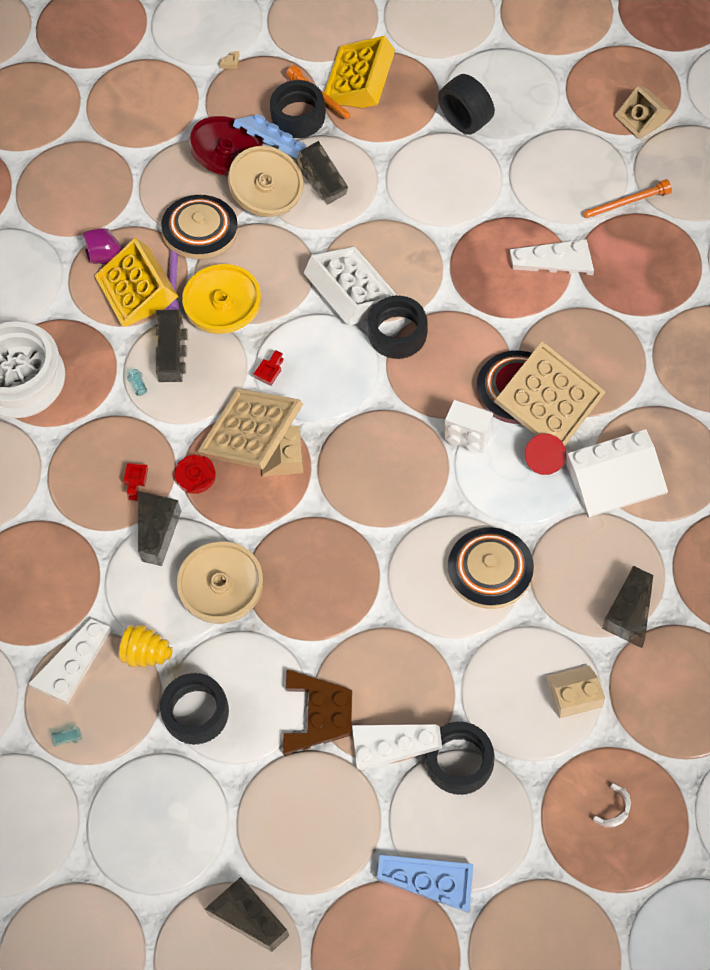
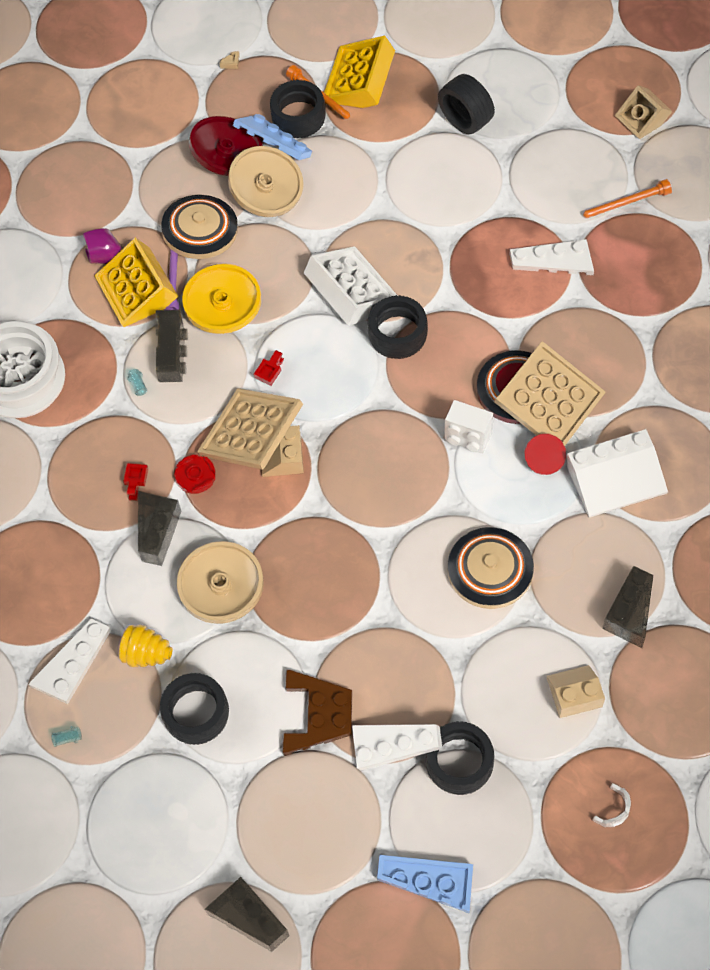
(321, 173): clear smoke wedge -> none

